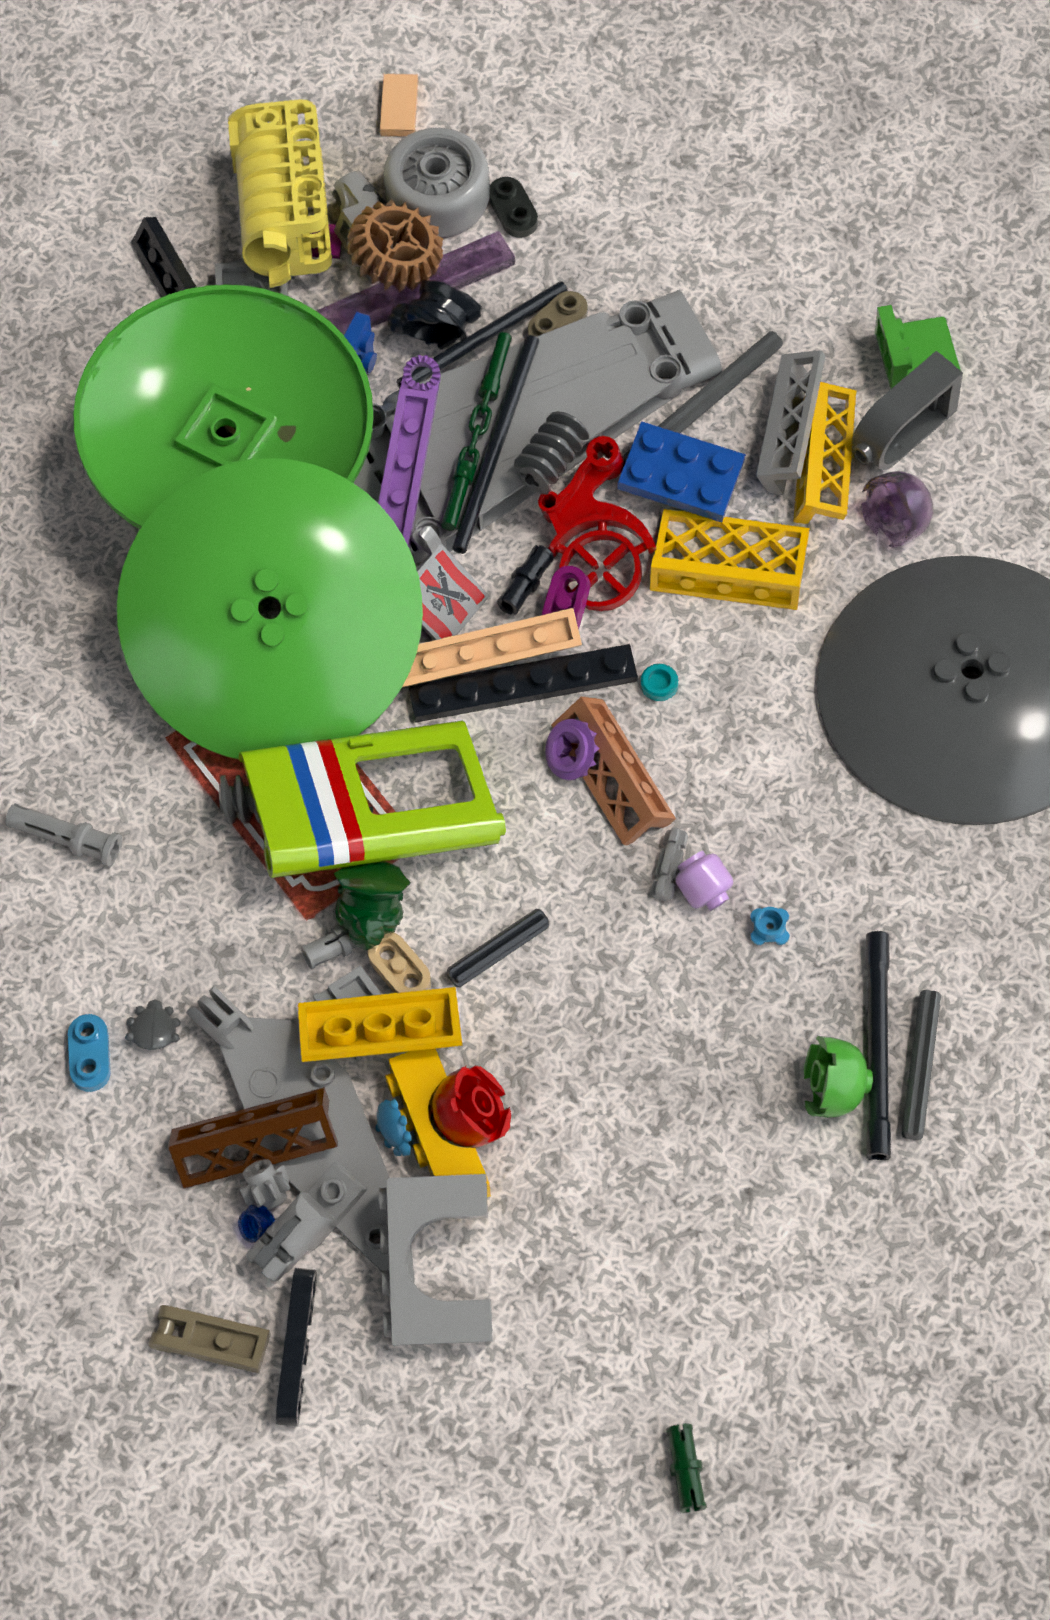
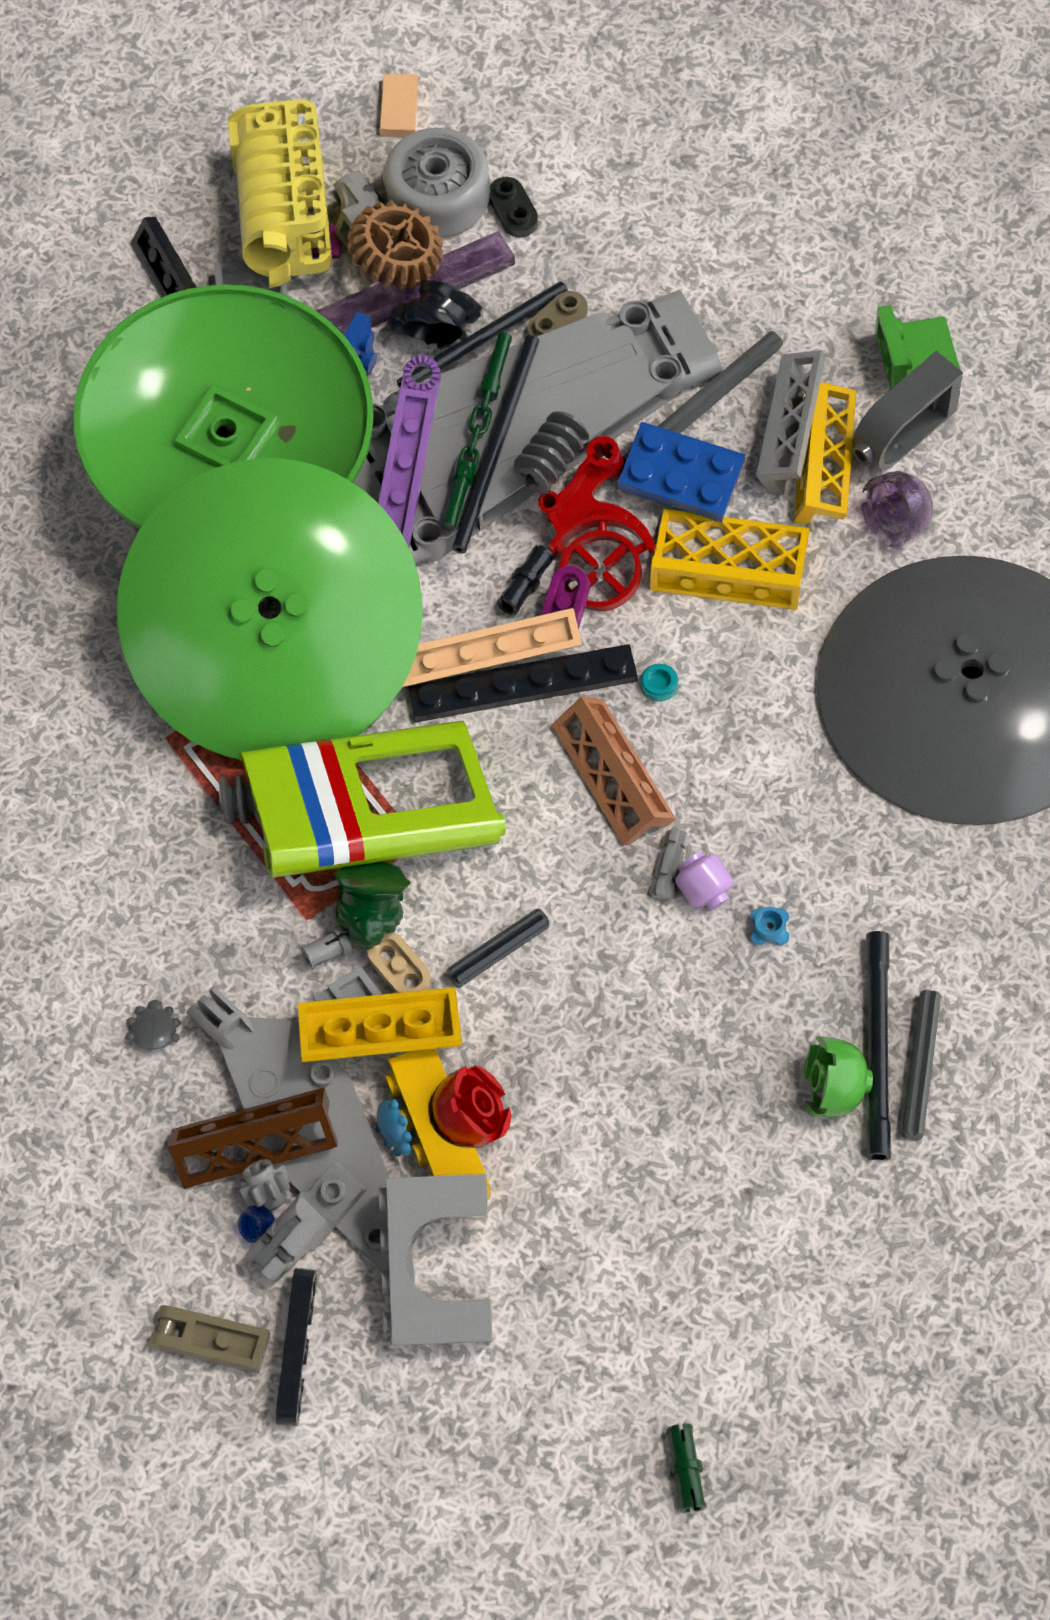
(79, 838): light grey pin -> none
(89, 1051): dark azure plate -> none
(447, 589): flag -> none
(559, 746): medium lavender gear -> none

